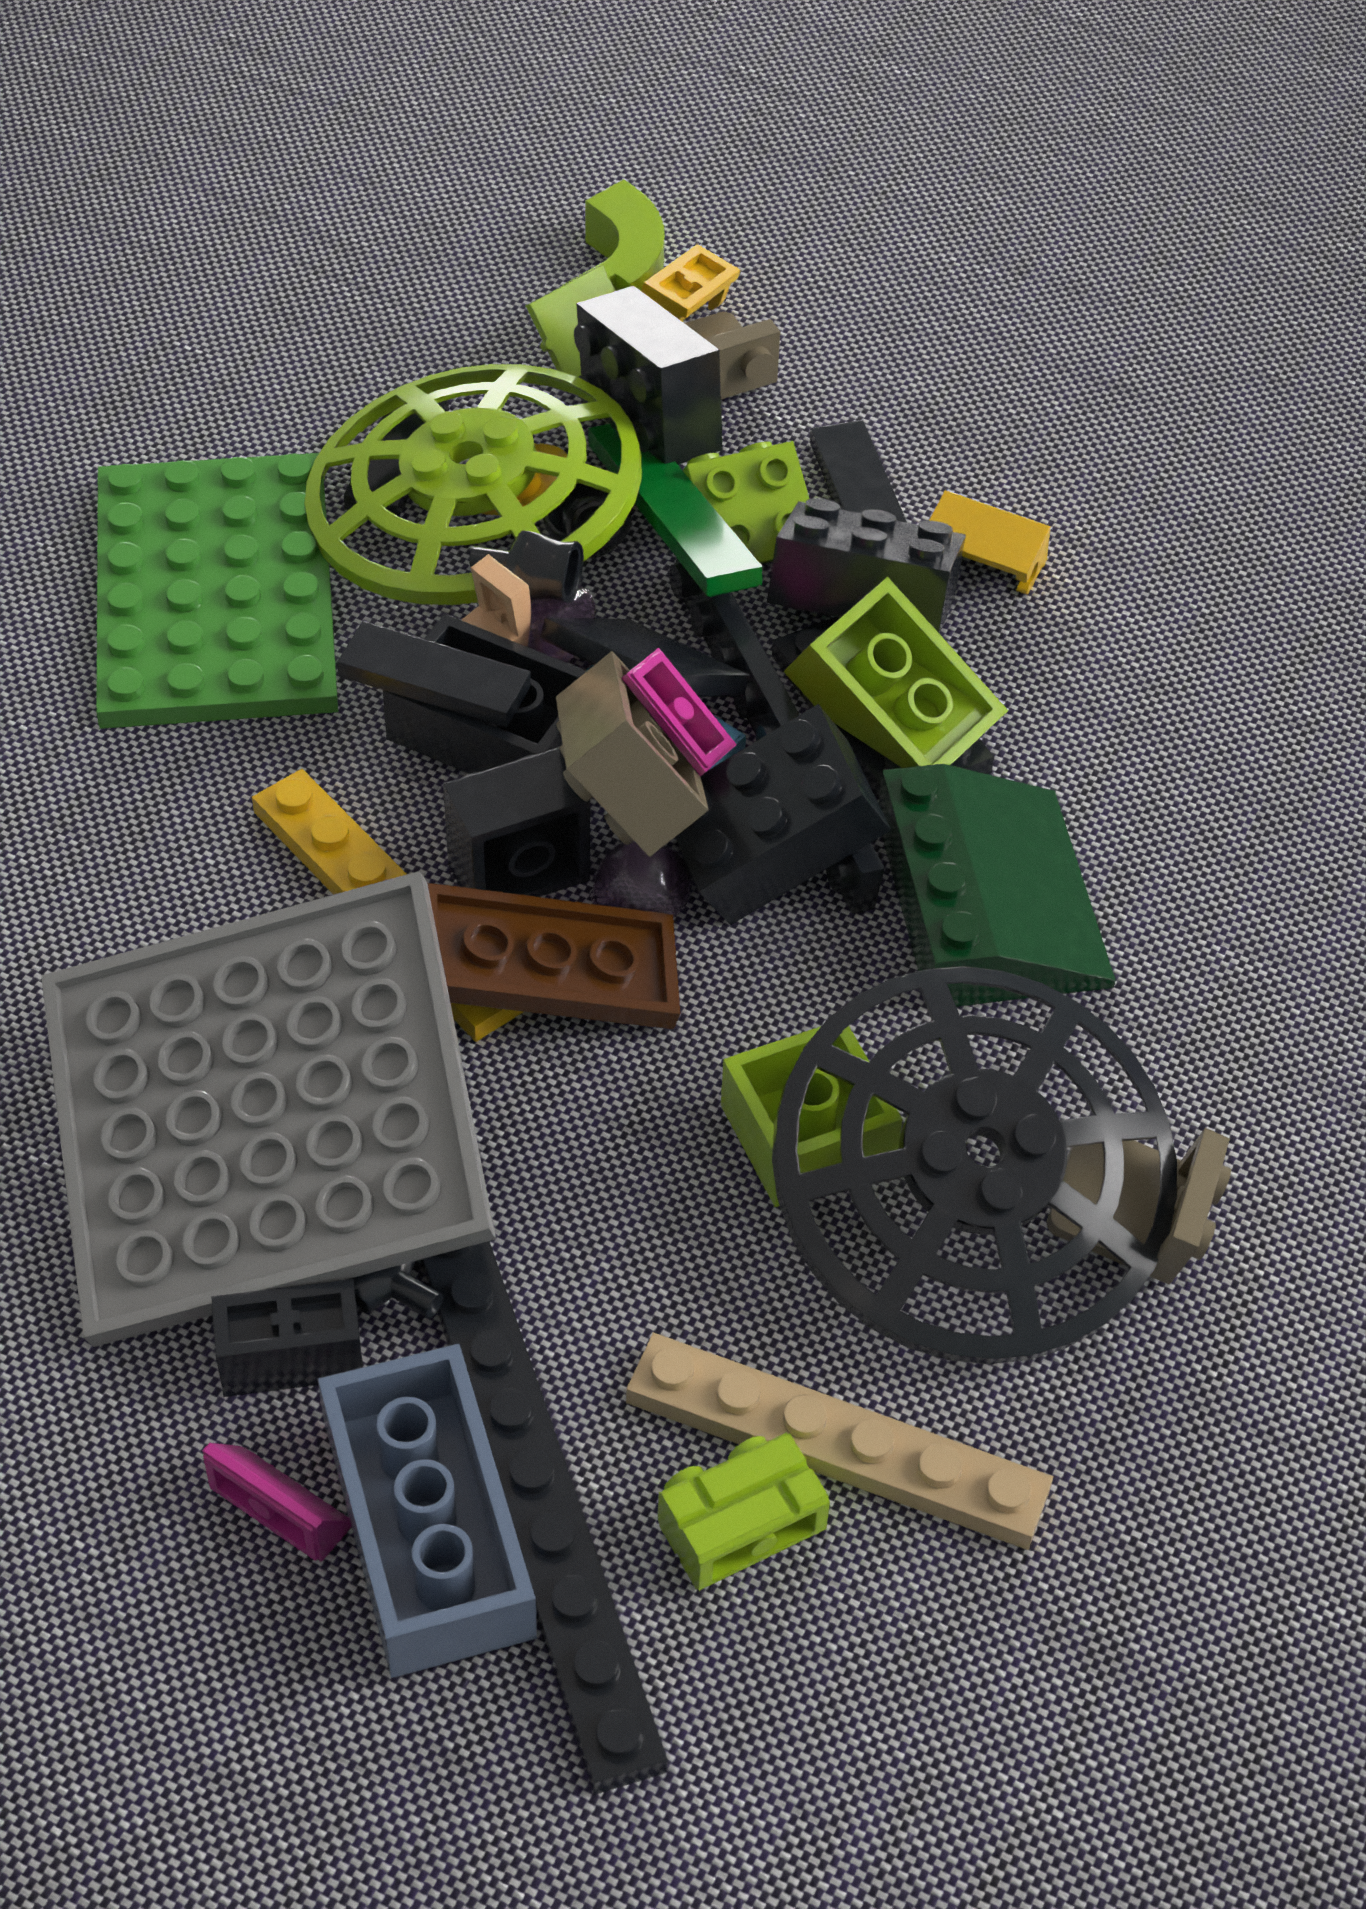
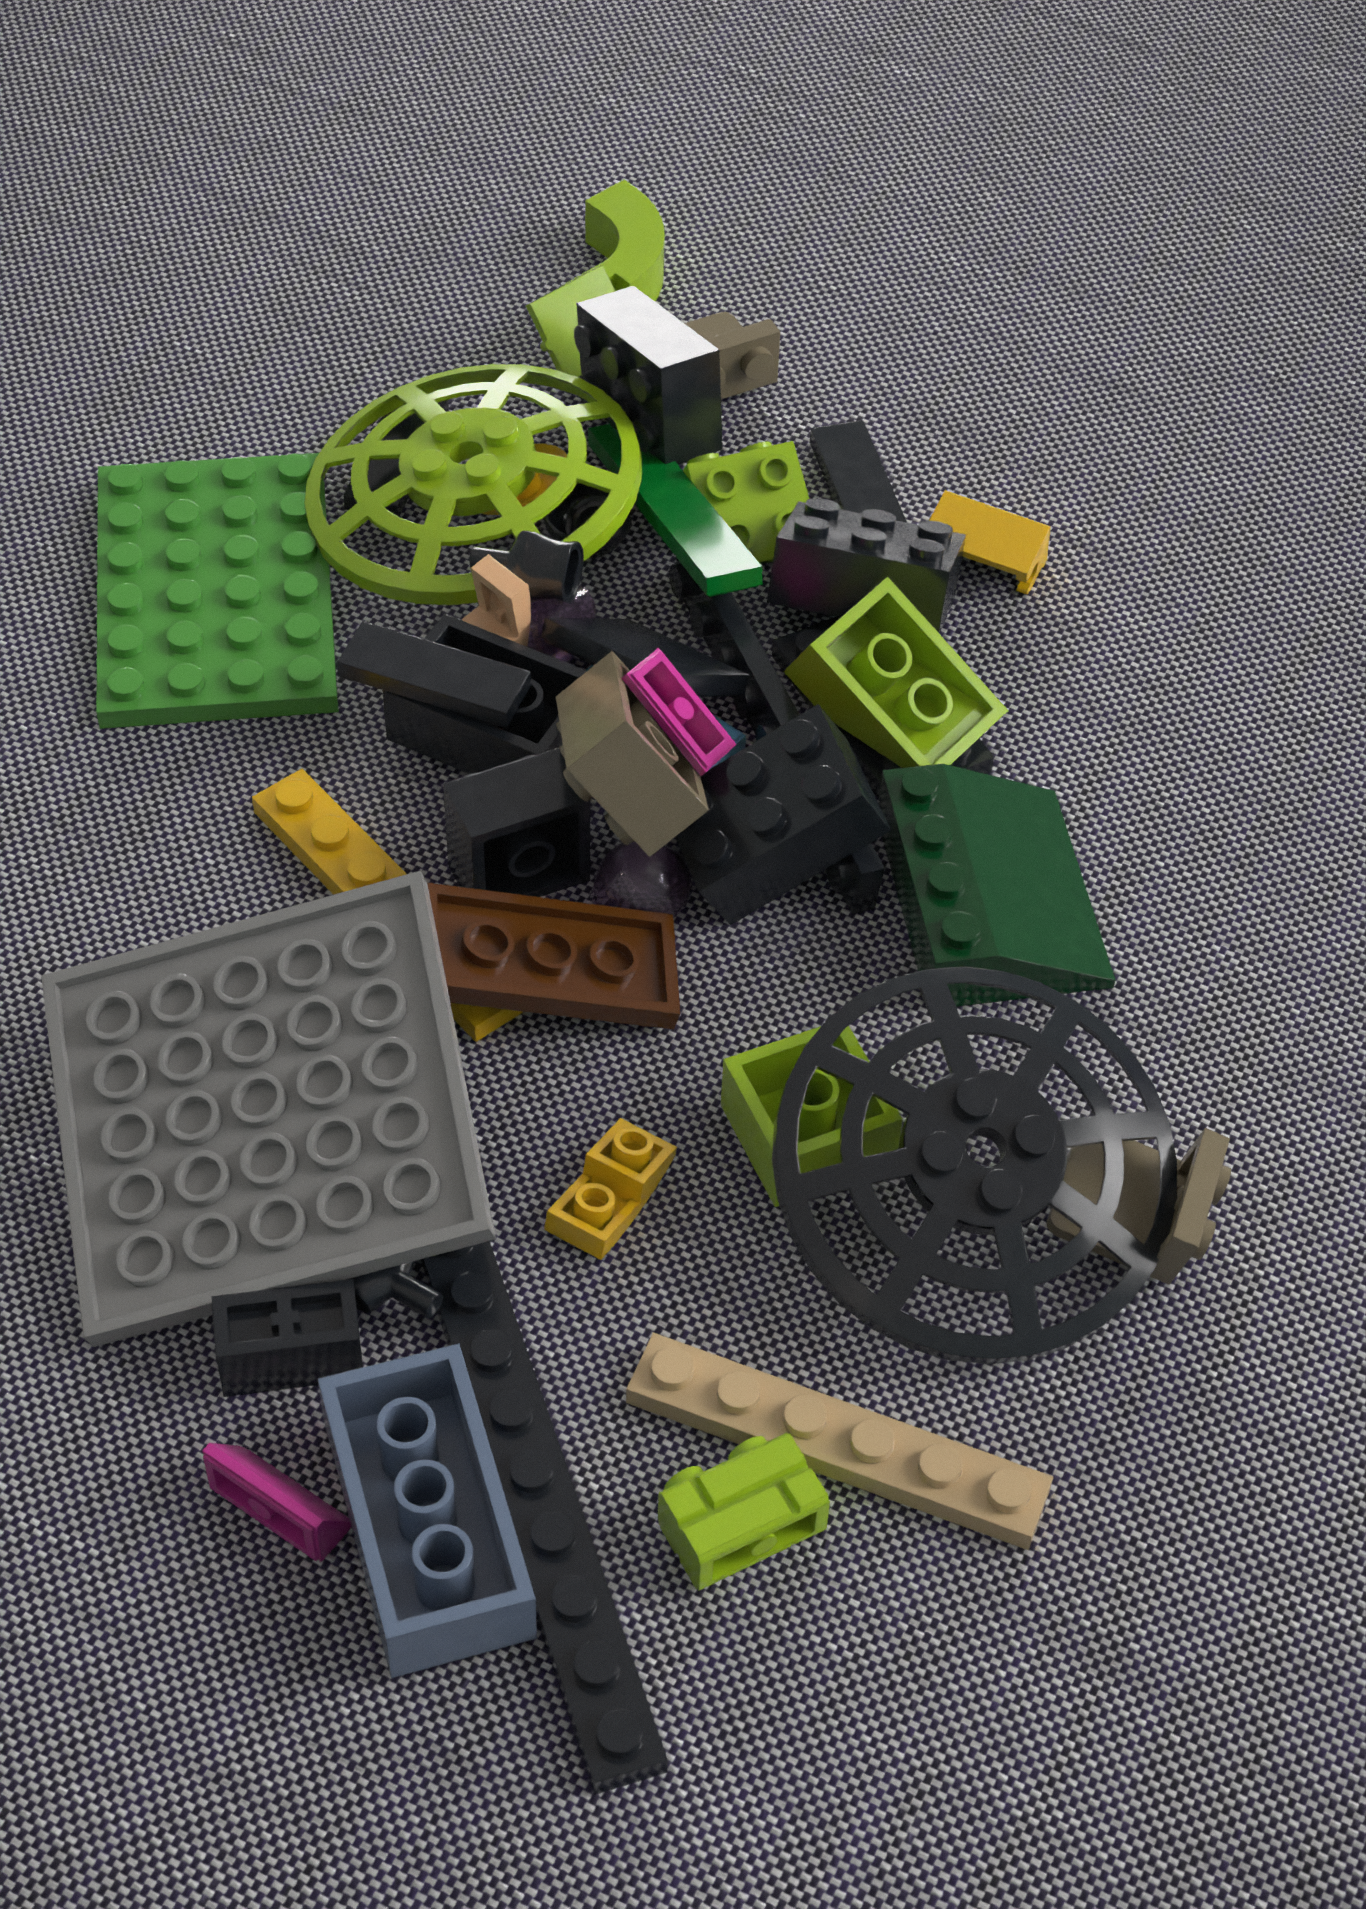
(612, 1189): none -> yellow slope
(691, 282): yellow hinge -> none

